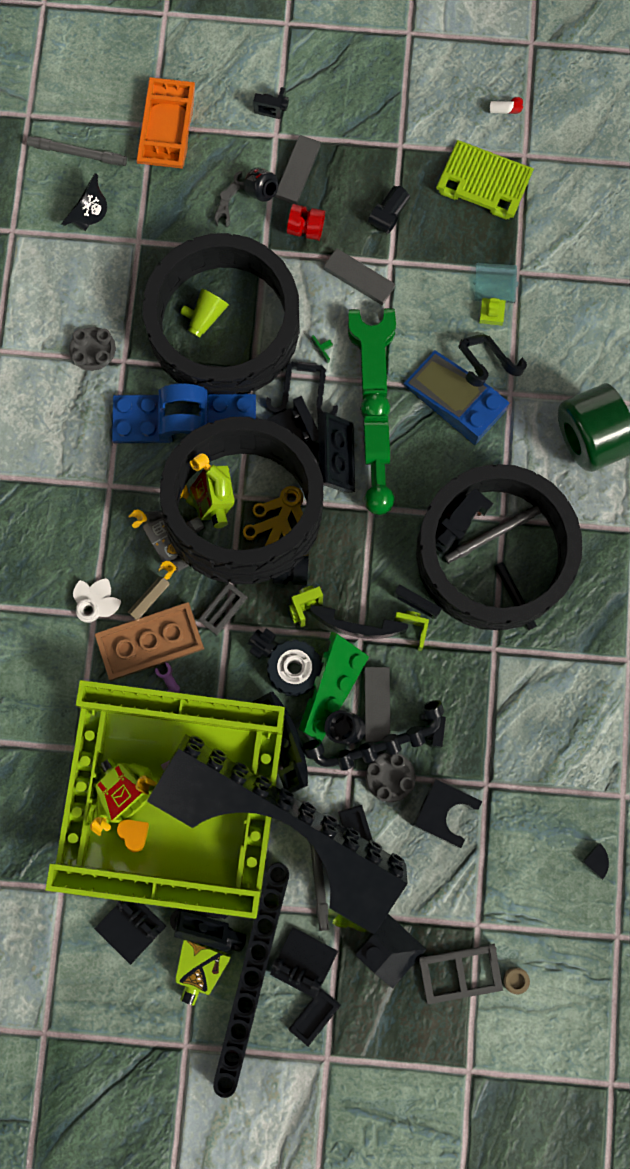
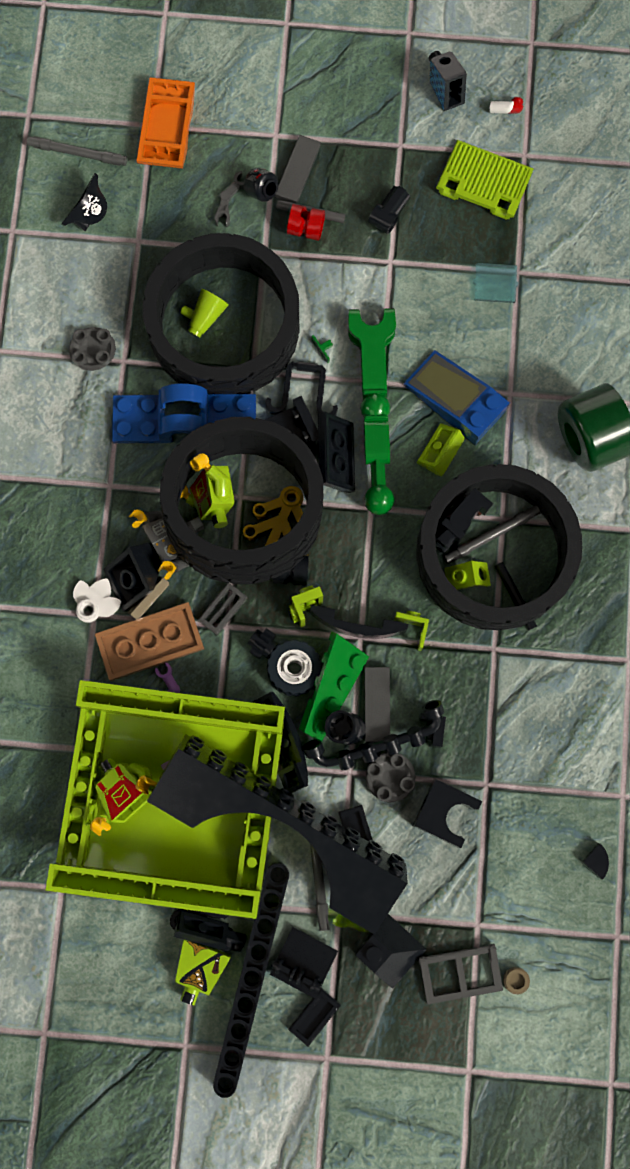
(130, 929): black hinge -> none
(133, 574): none -> black slope
(133, 833): light orange tile -> none
(270, 106): black bracket -> none
(329, 215): none -> dark grey bar
(359, 276): dark grey tile -> none
(417, 602): black tile -> none
(441, 449): none -> lime slope
(447, 79): none -> black torso
(467, 575): none -> lime bracket
(478, 381): black piece -> none
(492, 311): lime tile -> none

